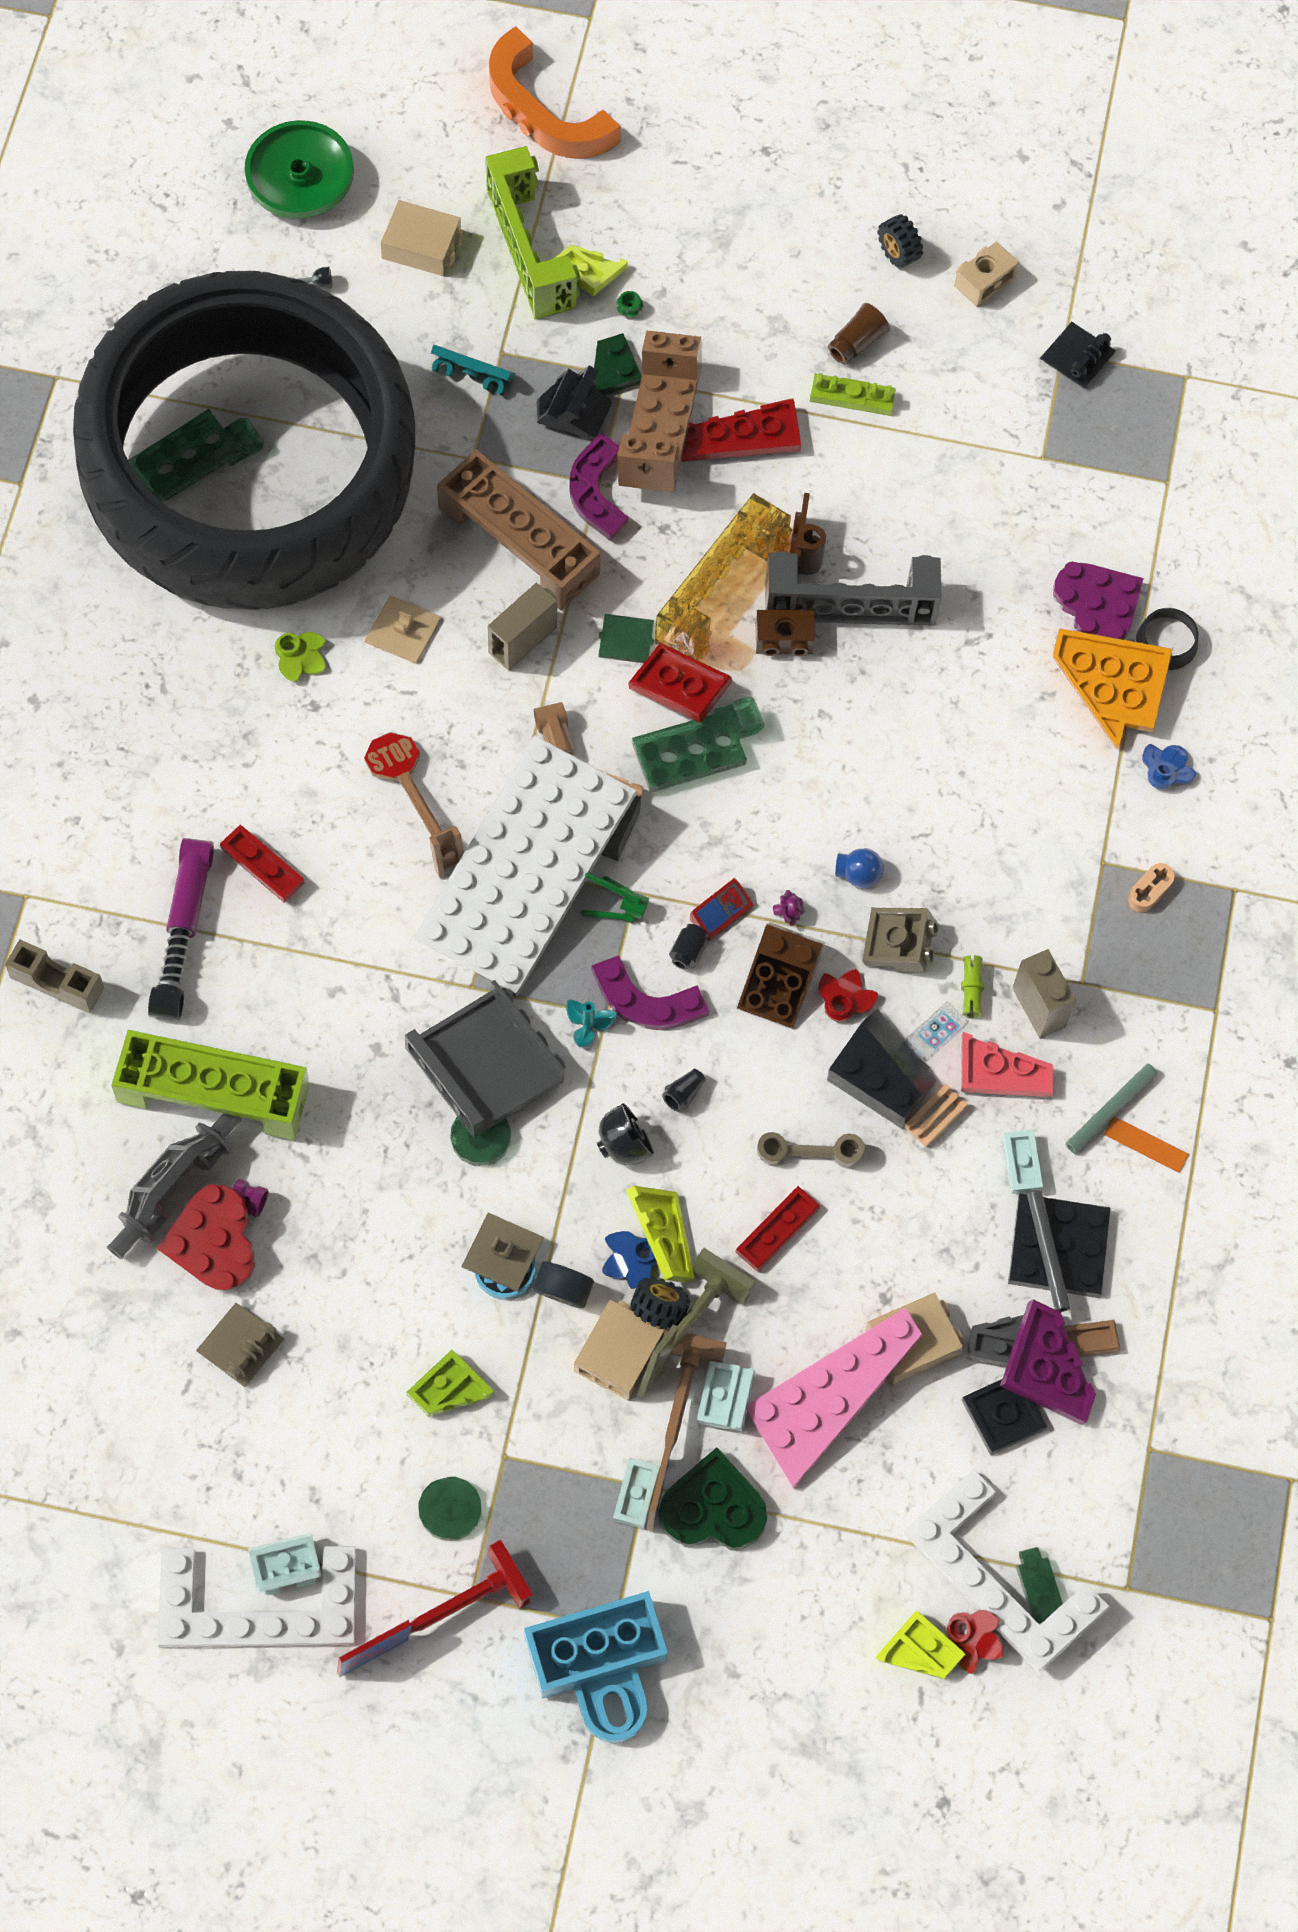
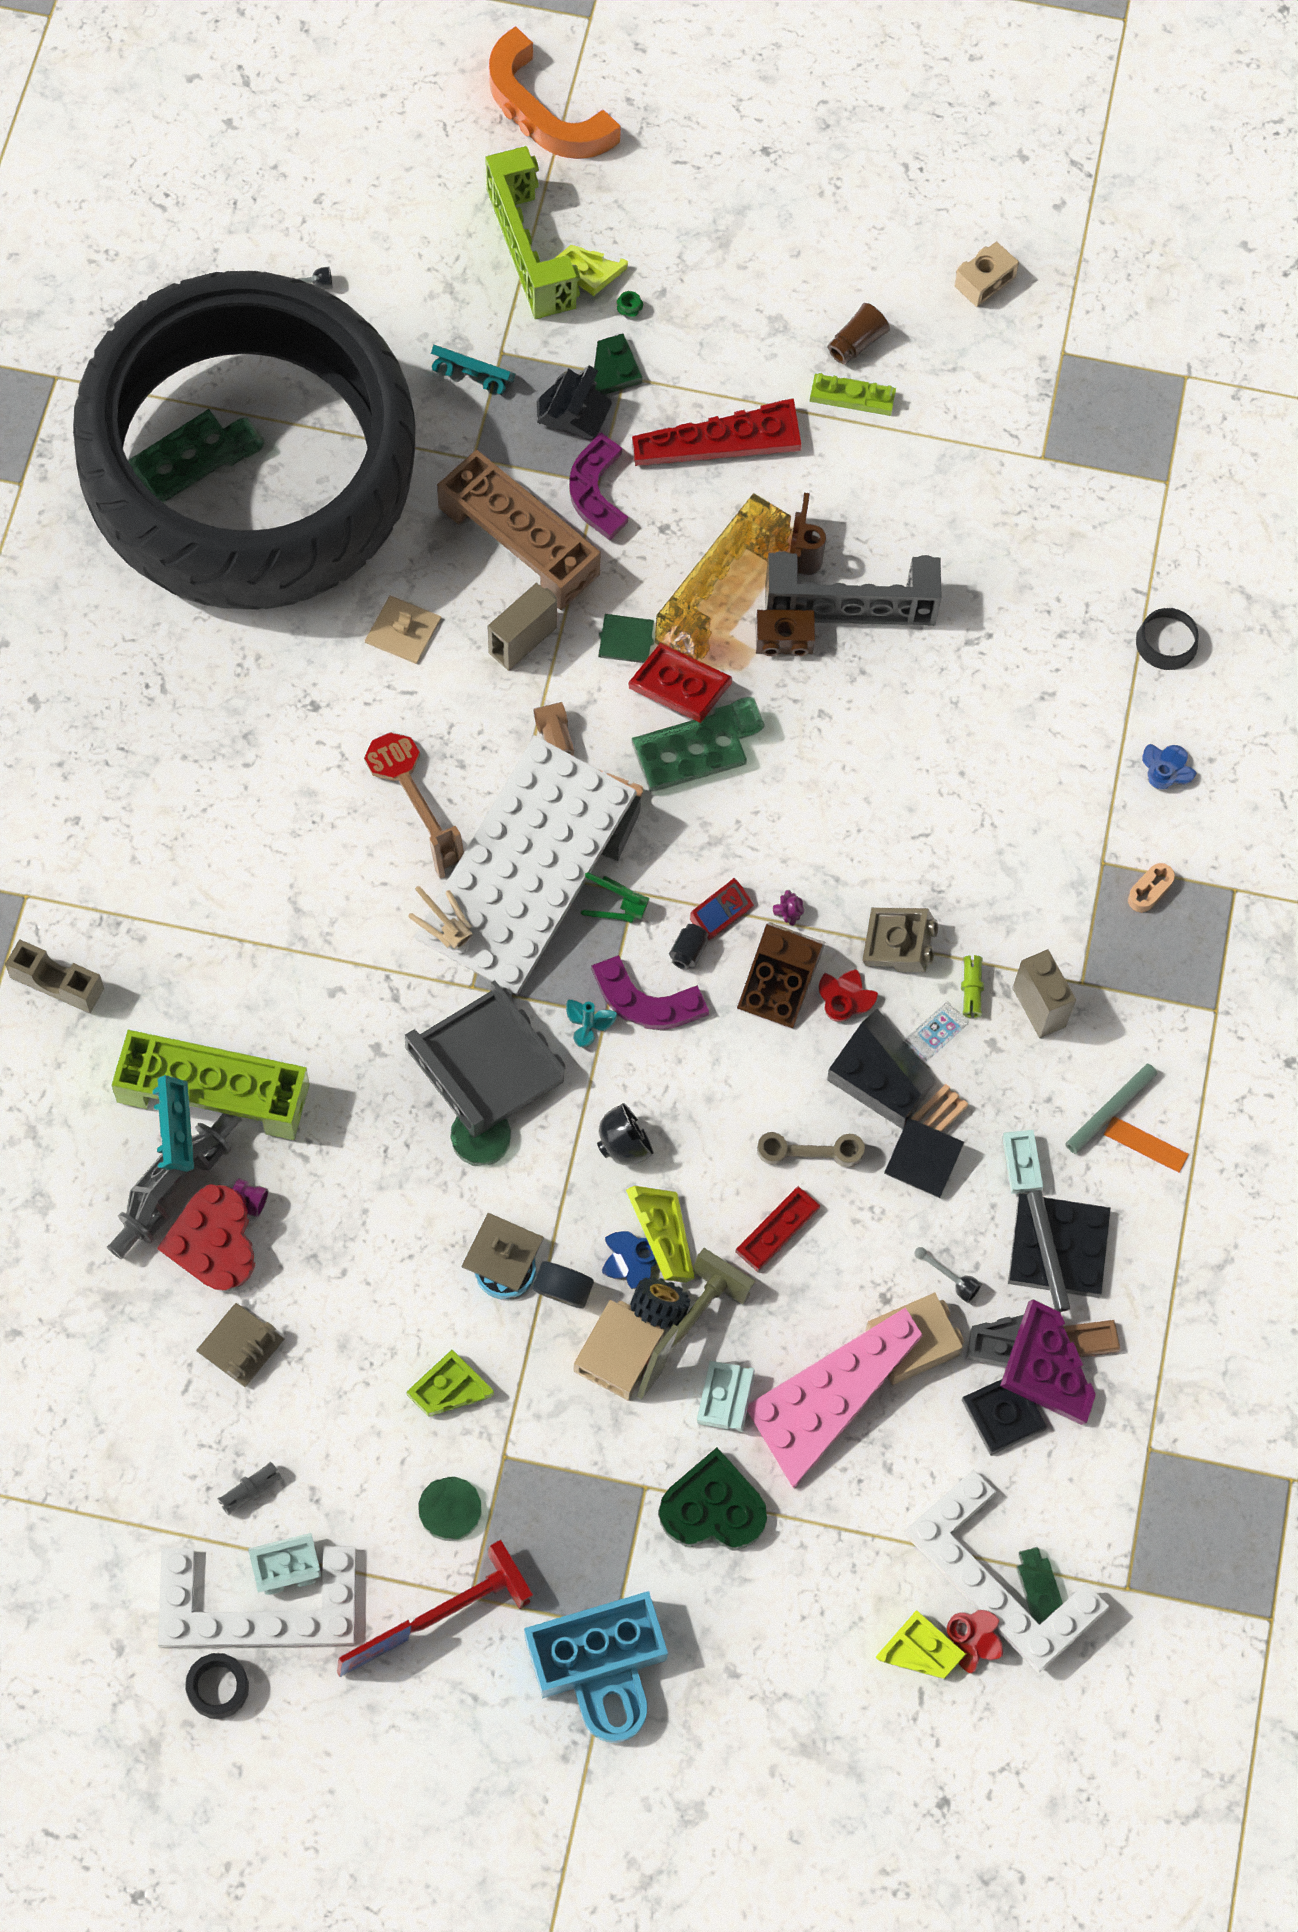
(174, 1124): none -> teal plate
(194, 1675): none -> black tyre
(195, 861): piece -> none
(249, 1488): none -> dark grey pin
(262, 863): red plate -> none
(299, 169): green dish -> none
(303, 657): lime plate -> none
(421, 238): tan brick -> none
(455, 932): none -> tan plant
(636, 1493): light aqua plate -> none
(662, 412): medium nougat plate -> none
(683, 1090): black cone -> none
(693, 1350): medium nougat piece -> none
(860, 867): blue piece -> none
(900, 241): black wheel -> none
(924, 1157): none -> black tile
(965, 1286): none -> hinge
(999, 1071): coral wing -> none
(1079, 354): black hinge -> none
(1098, 598): magenta plate -> none
(1114, 679): light orange wing -> none

